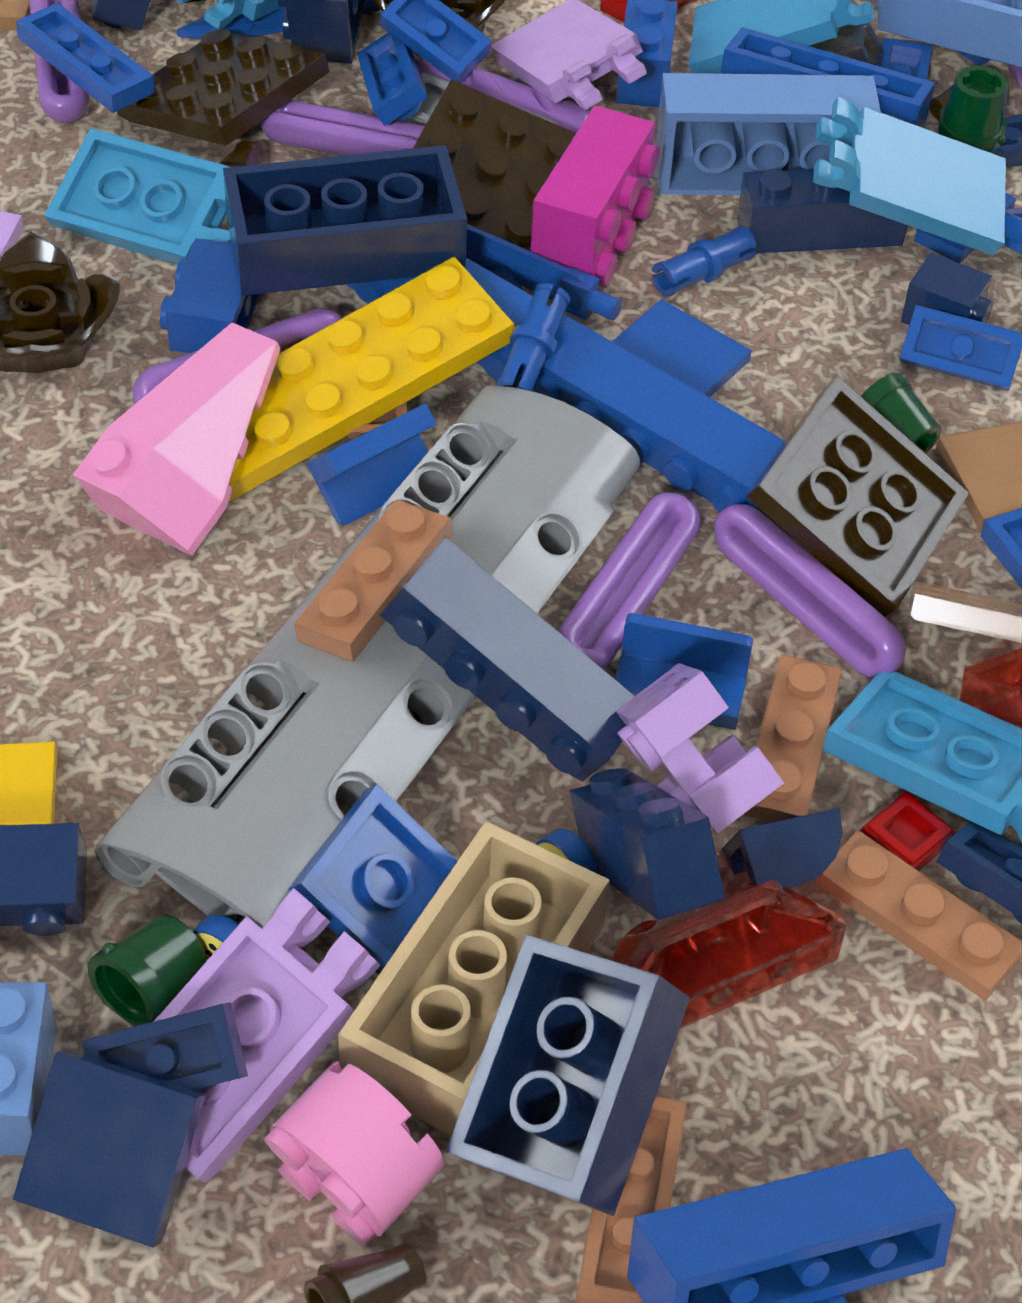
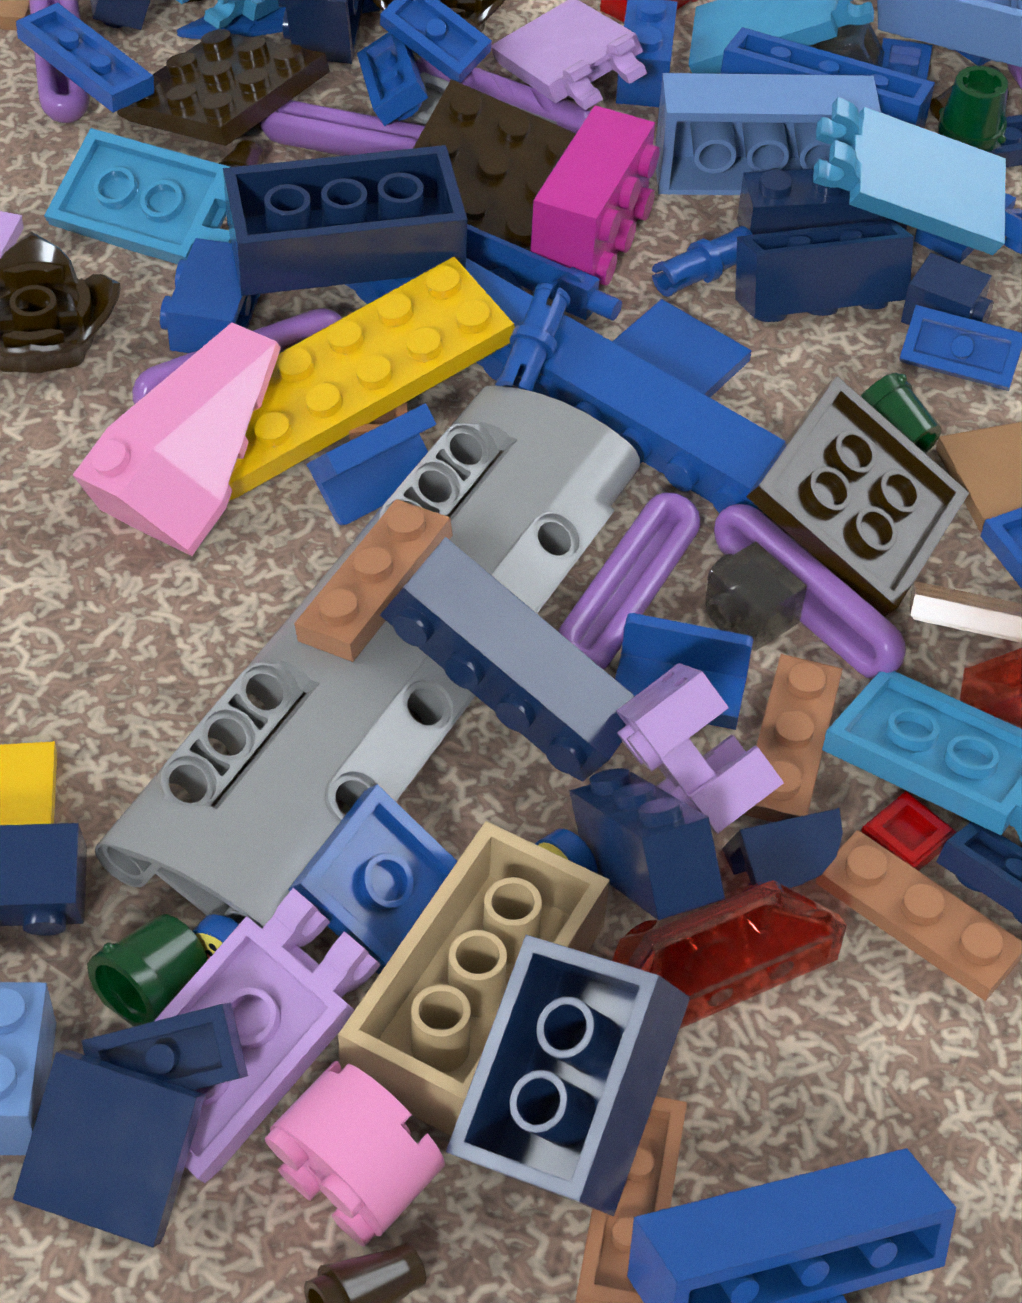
(754, 595): none -> clear smoke brick
(823, 269): none -> dark blue brick

